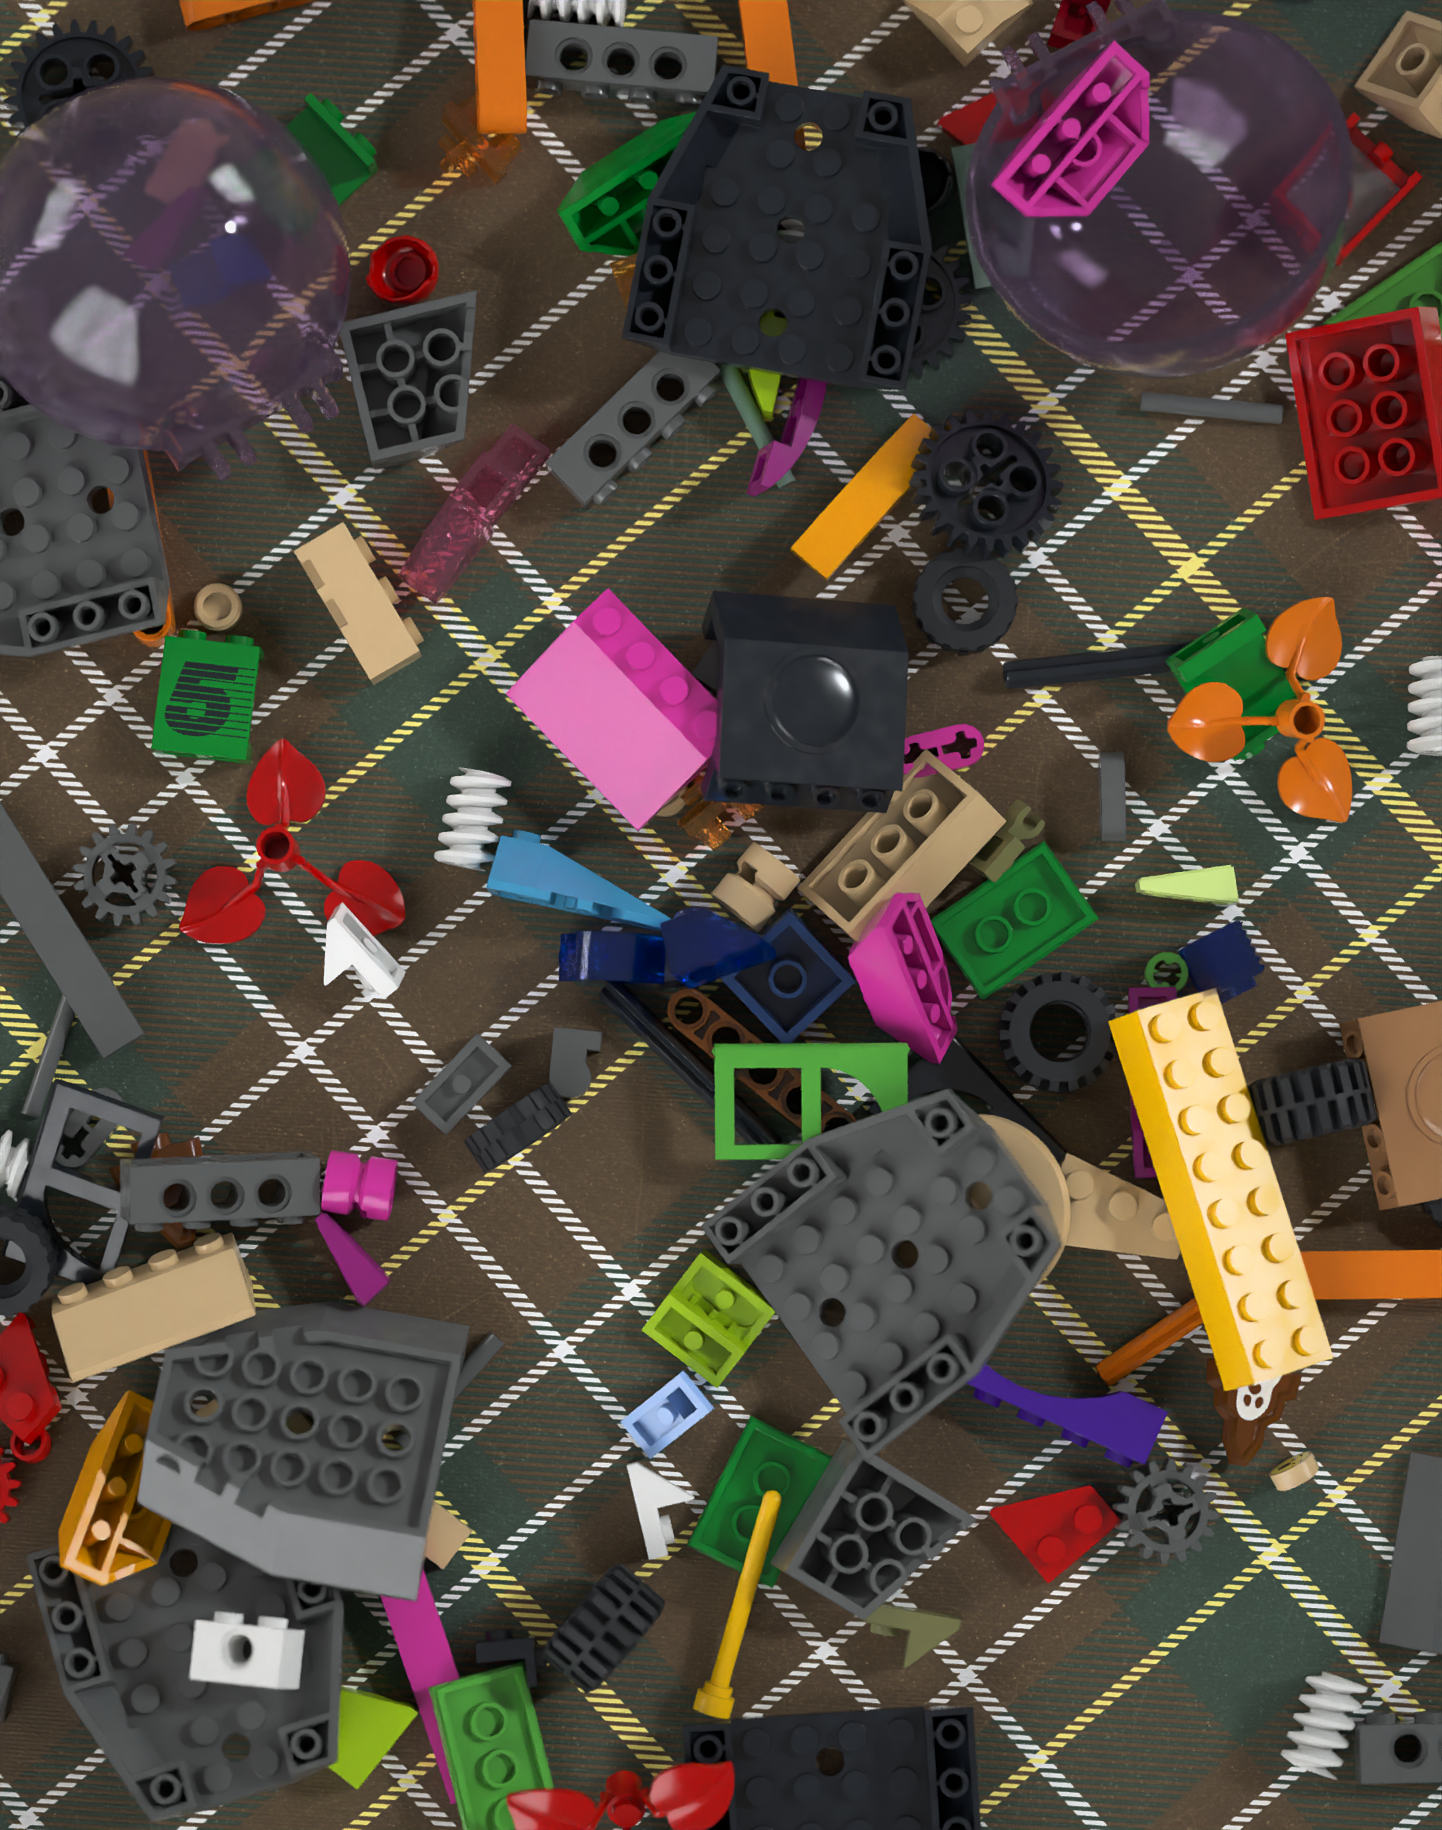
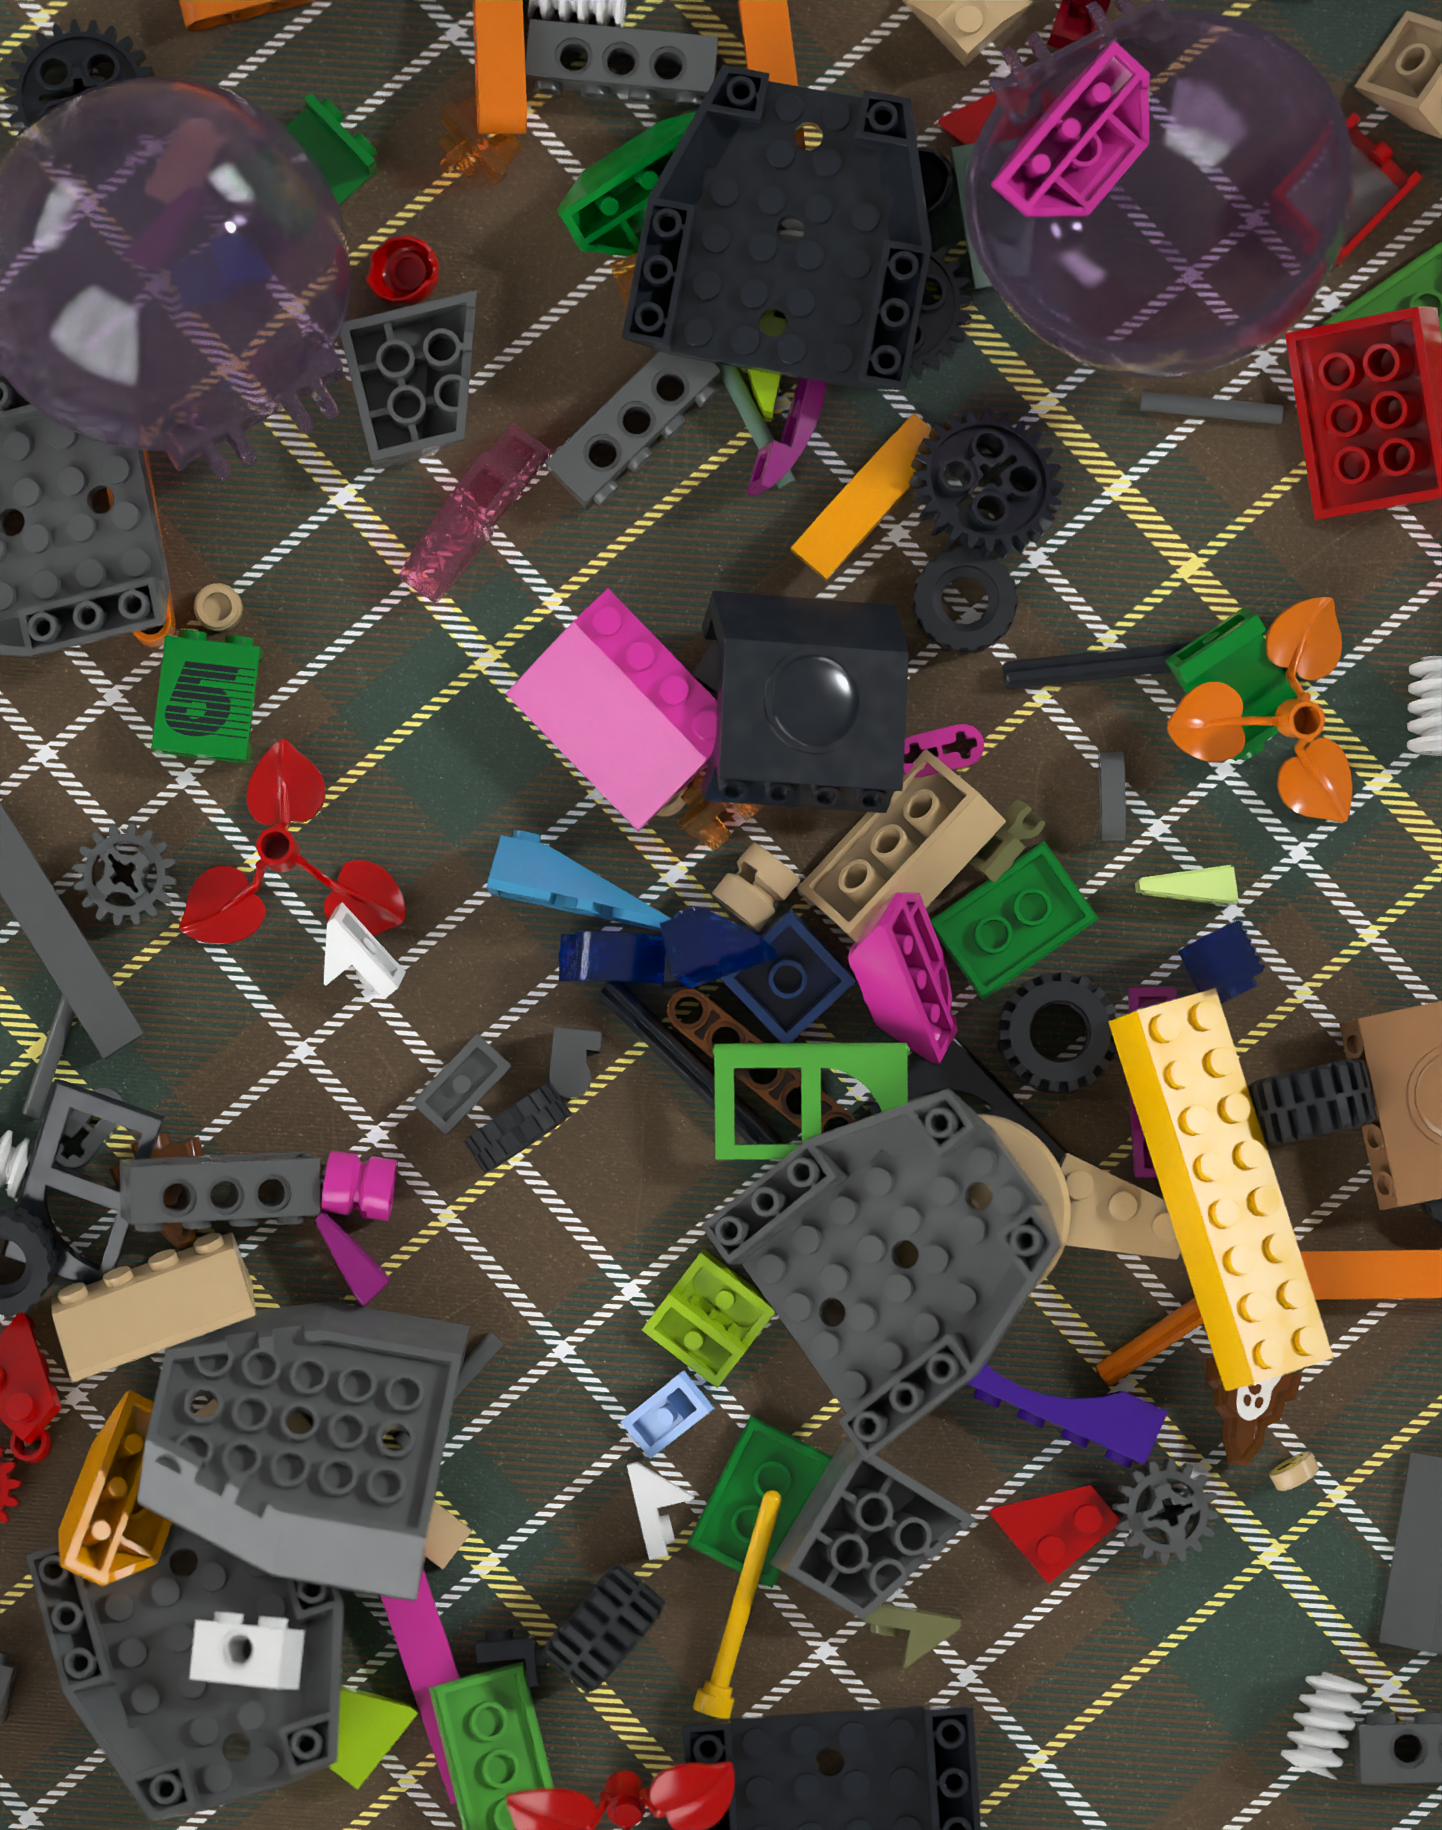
(360, 602): tan wedge -> none
(472, 819): white piece -> none
(1167, 958): bright green bush -> none

